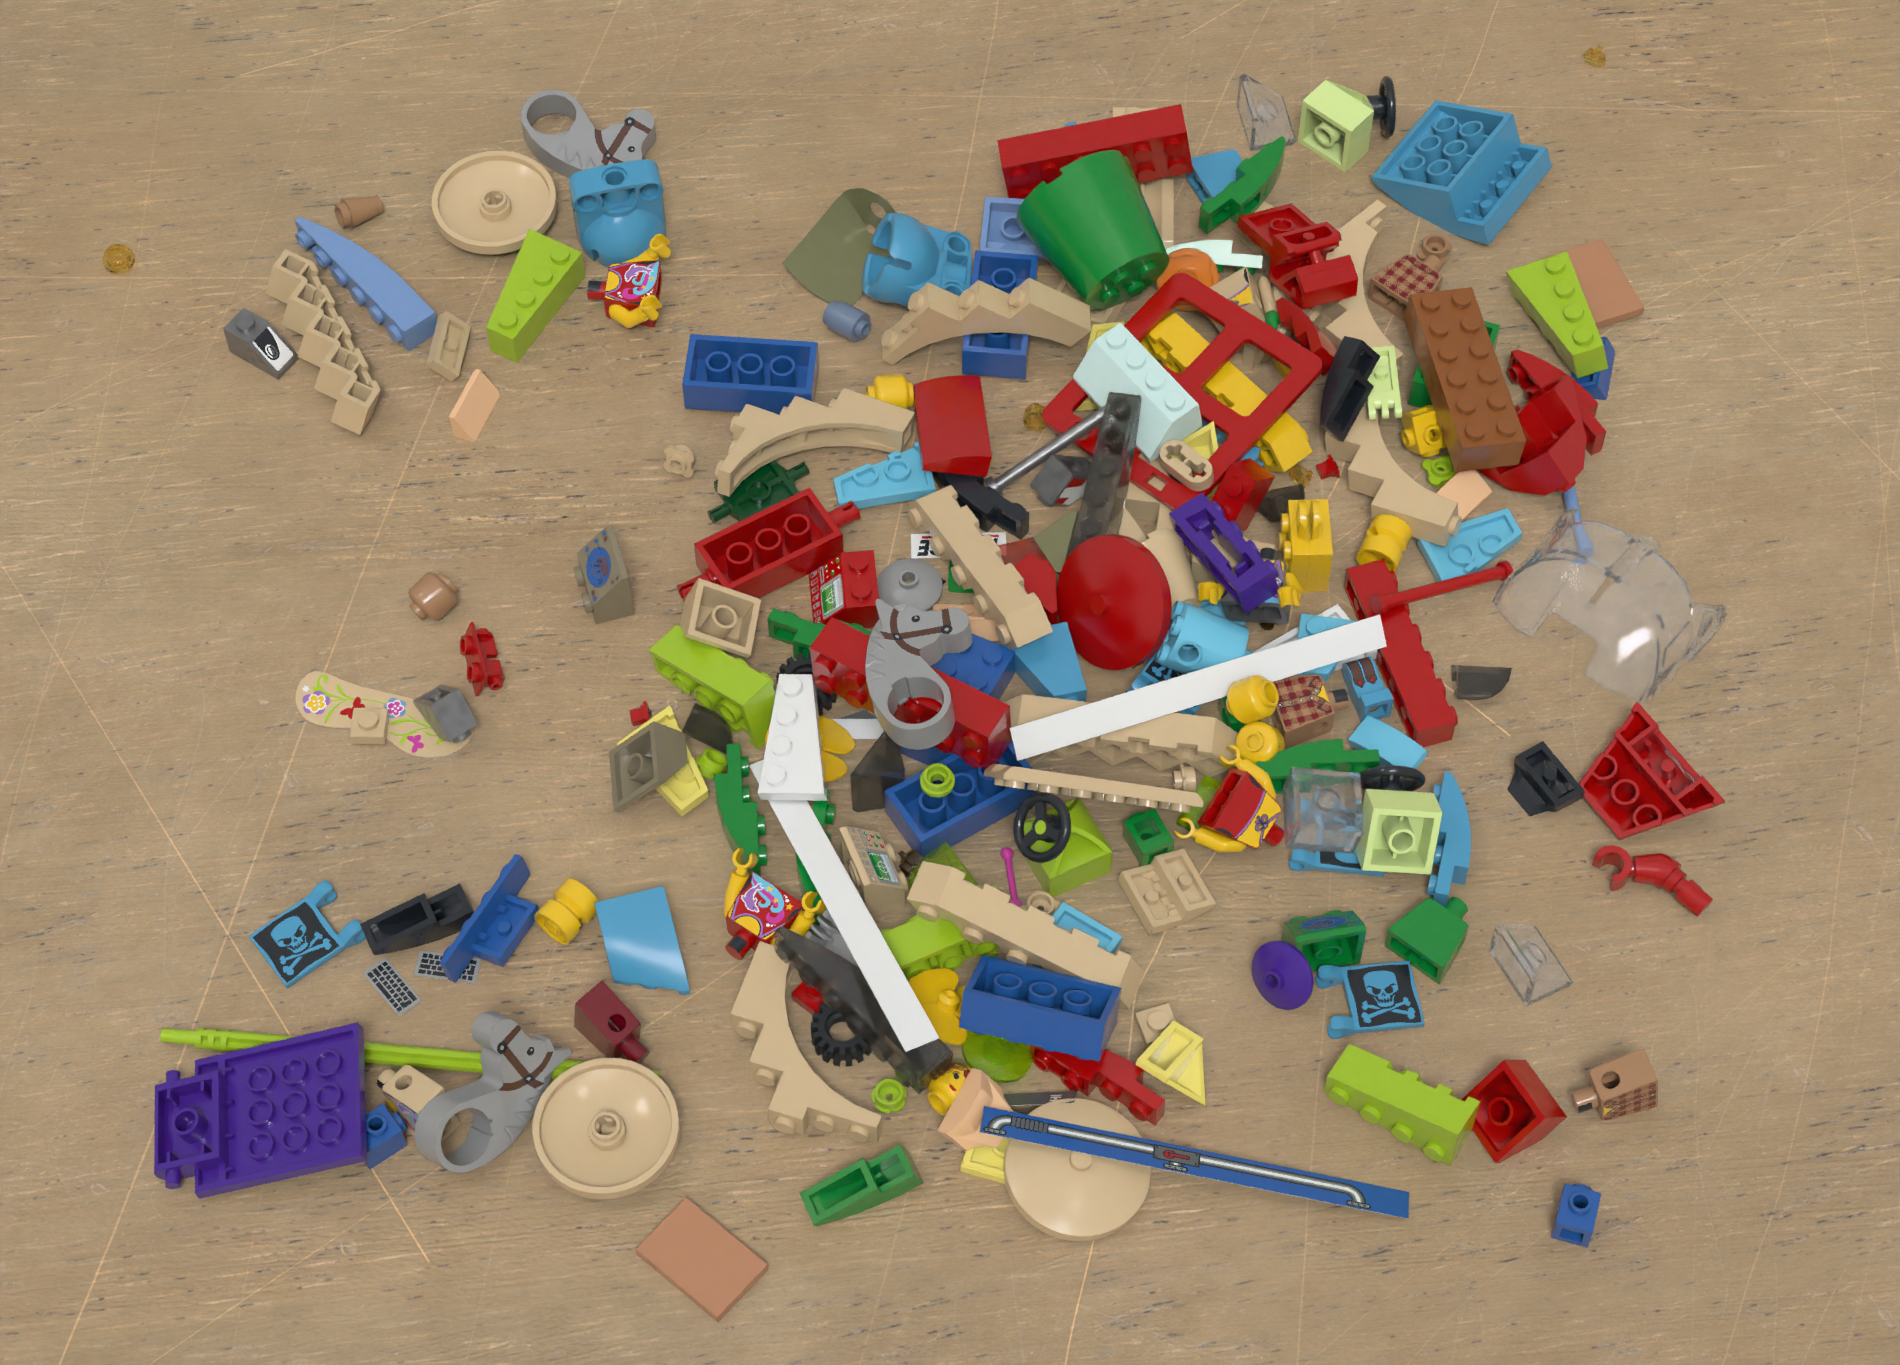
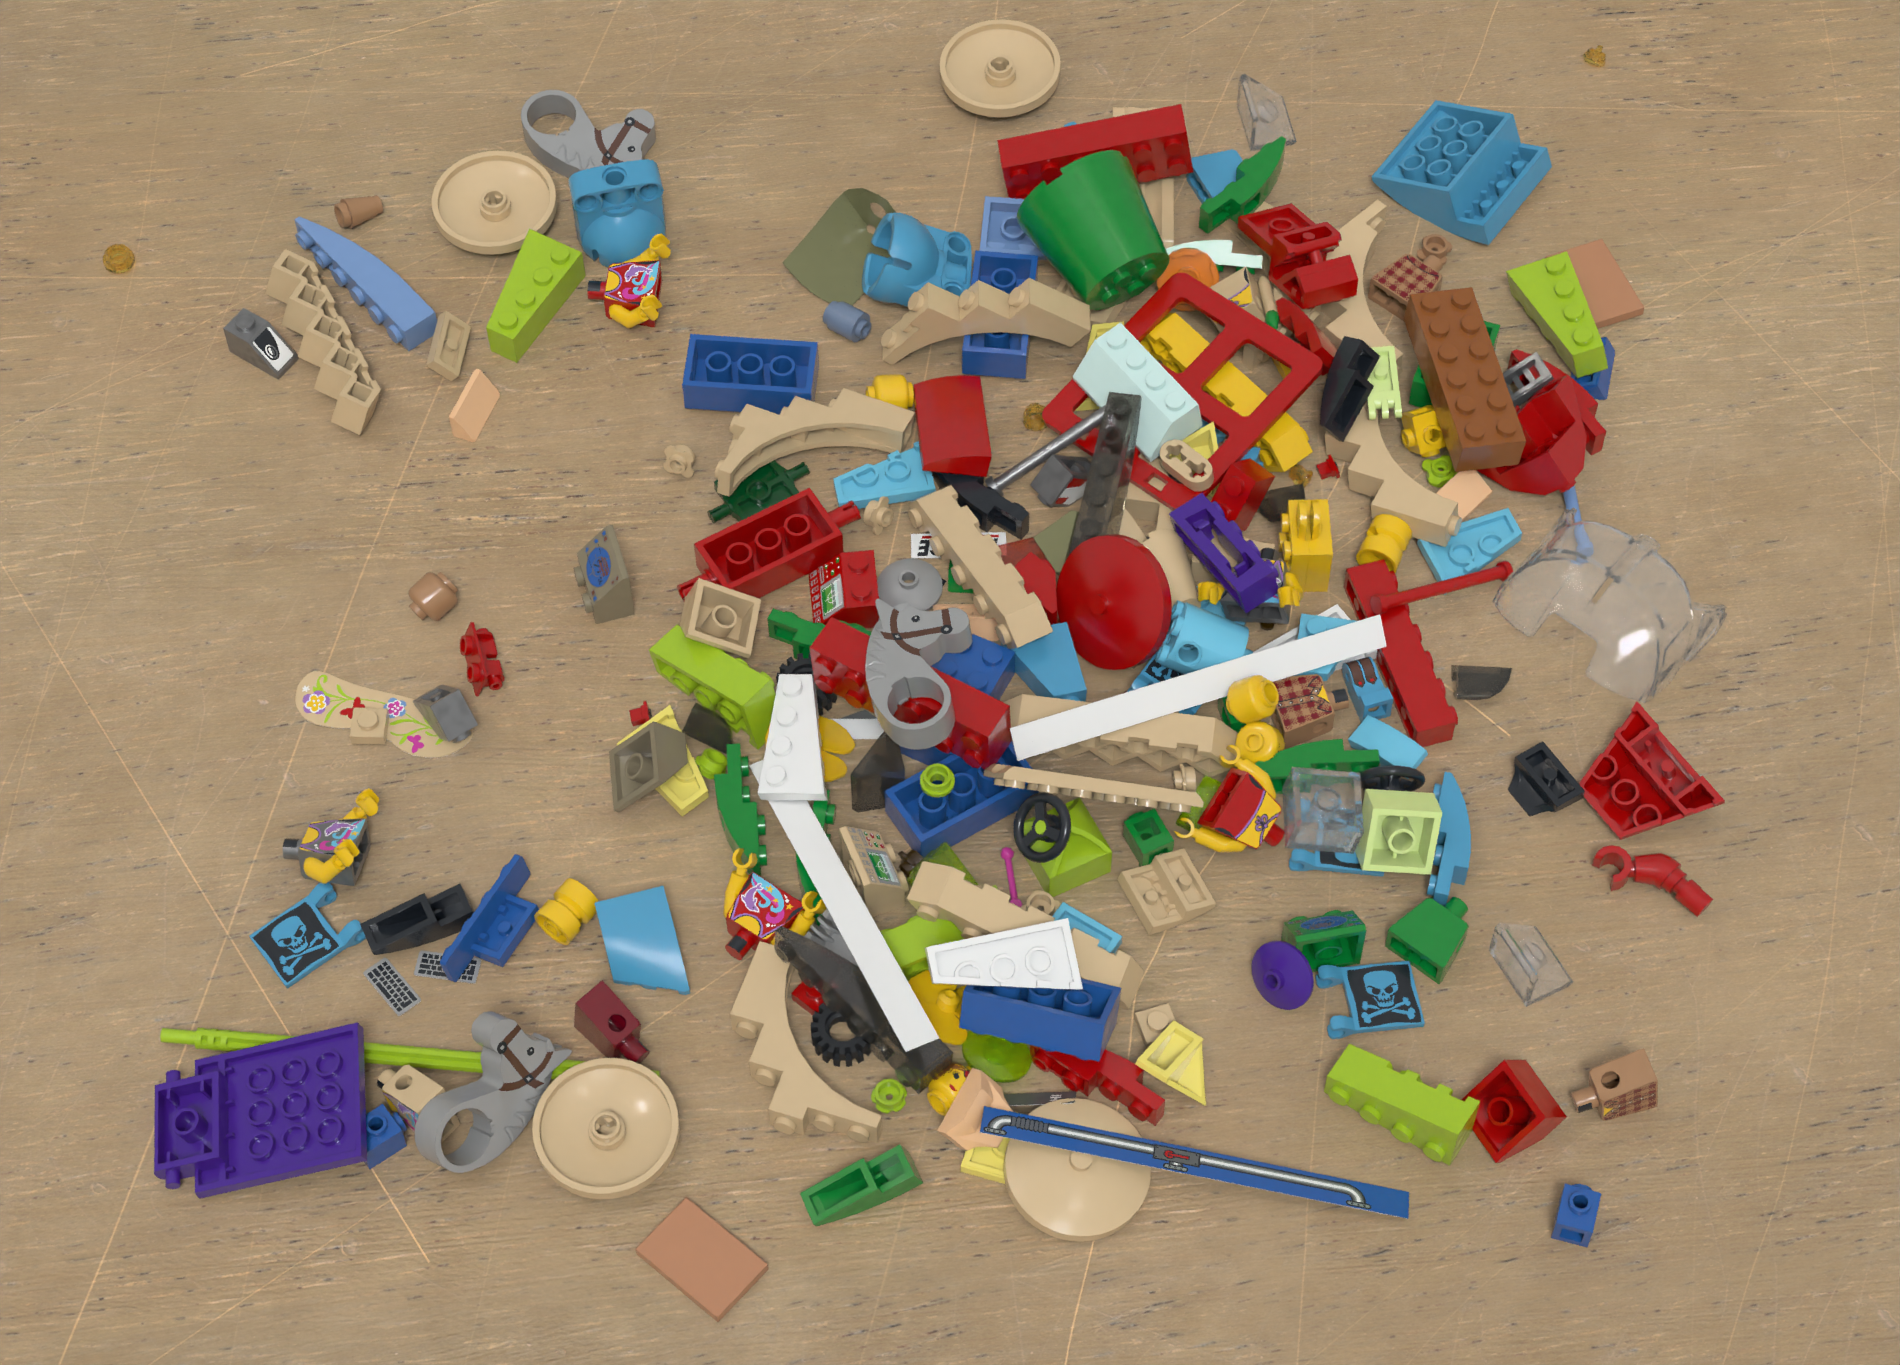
(335, 848): none -> torso
(878, 514): none -> tan plate
(1000, 68): none -> tan dish
(1017, 957): none -> white wing
(1339, 121): yellowish green piece -> none
(1517, 370): none -> dark grey slope

